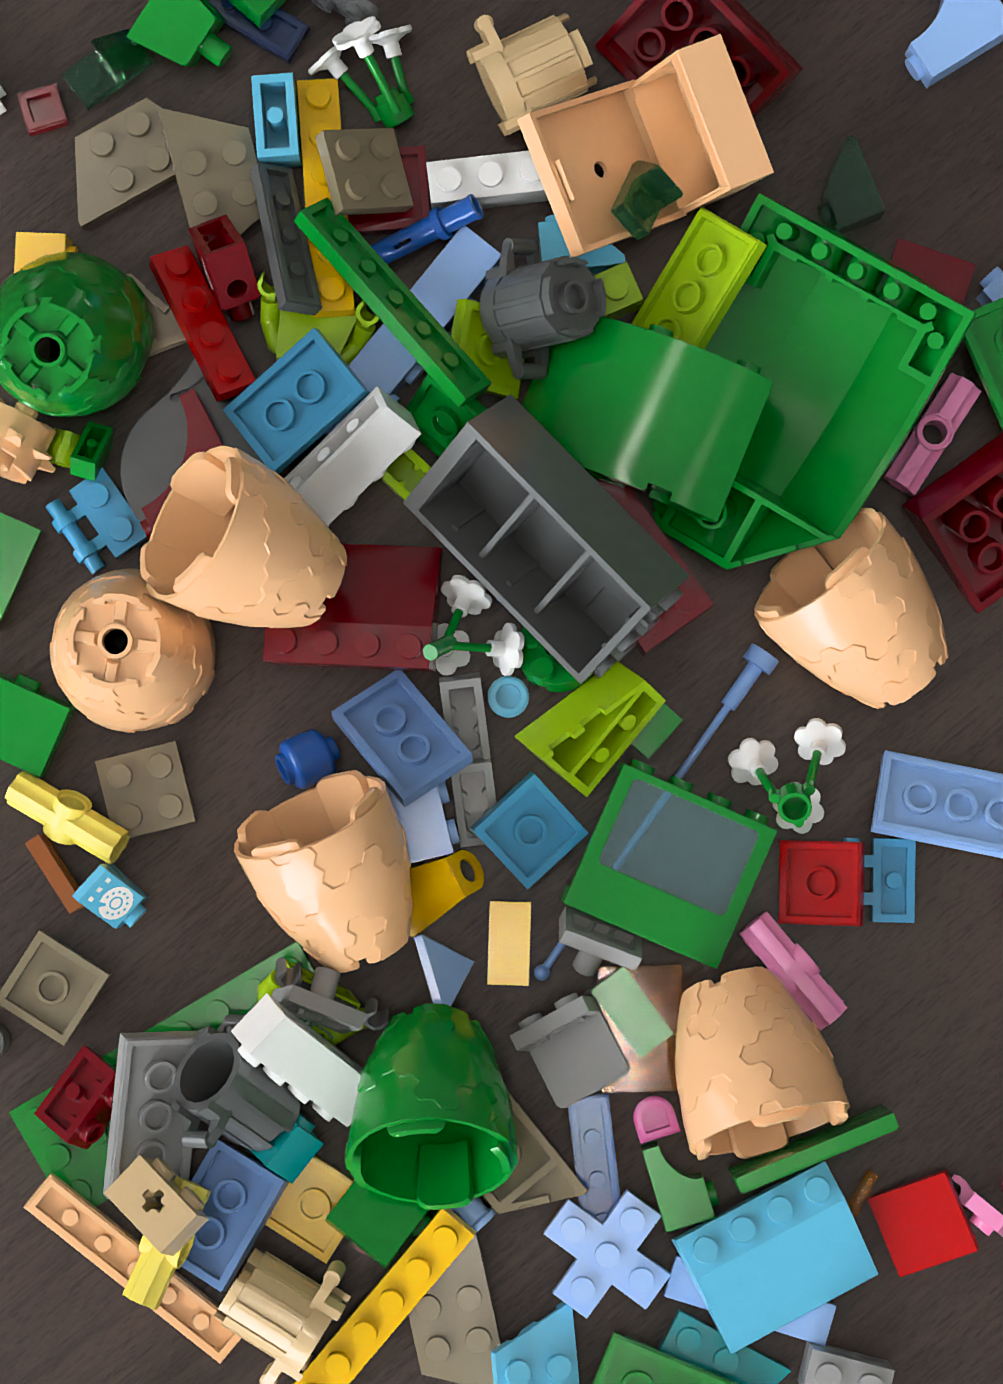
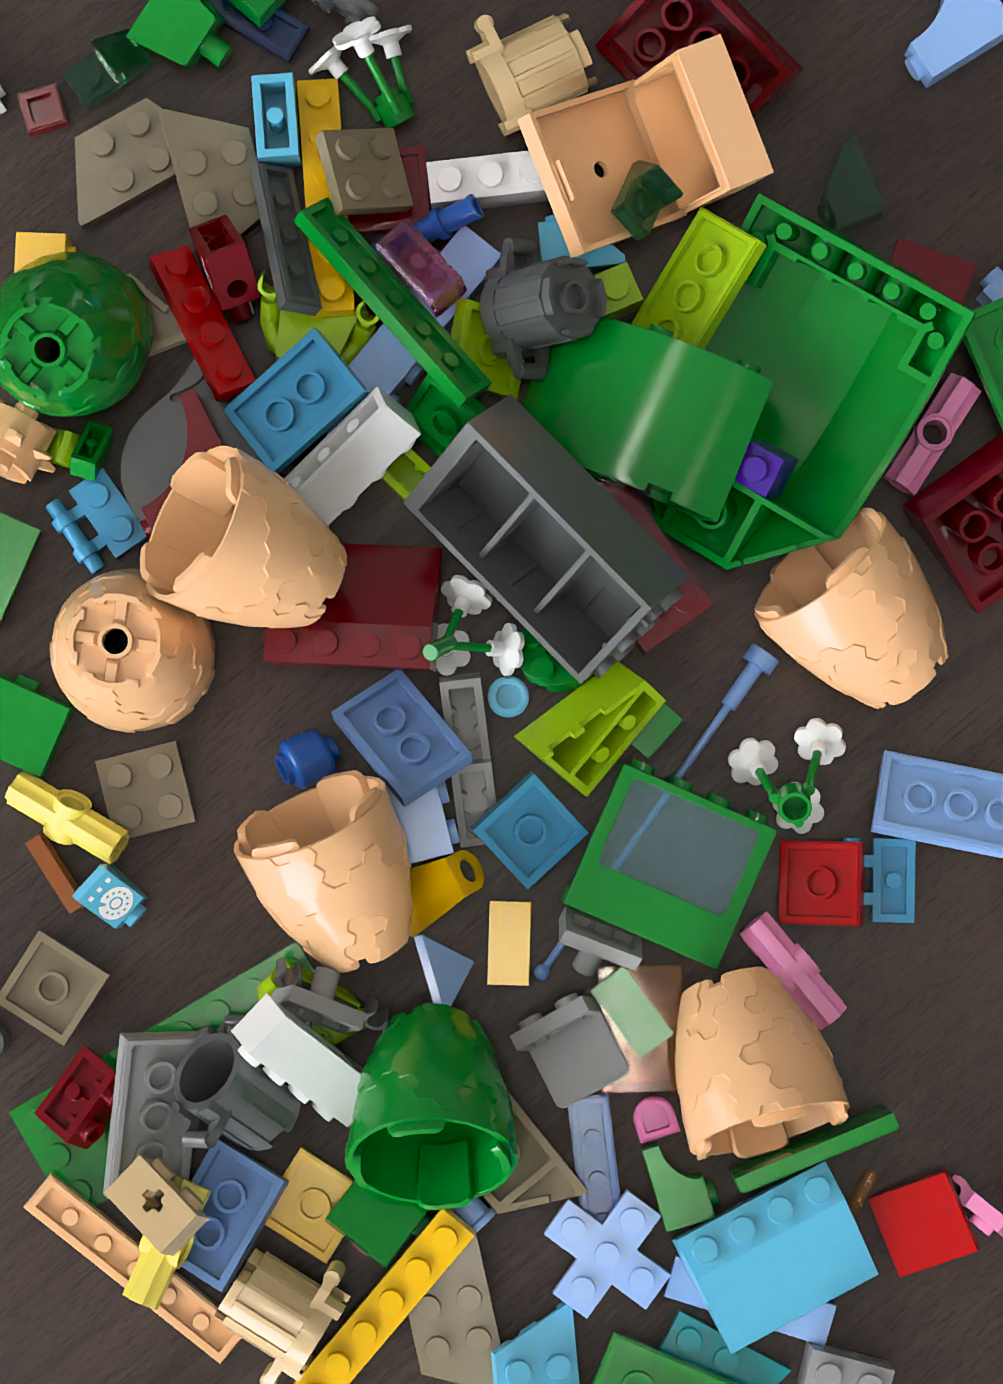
(291, 1150): teal brick -> none
(421, 267): none -> clear pink brick
(765, 468): none -> dark purple brick

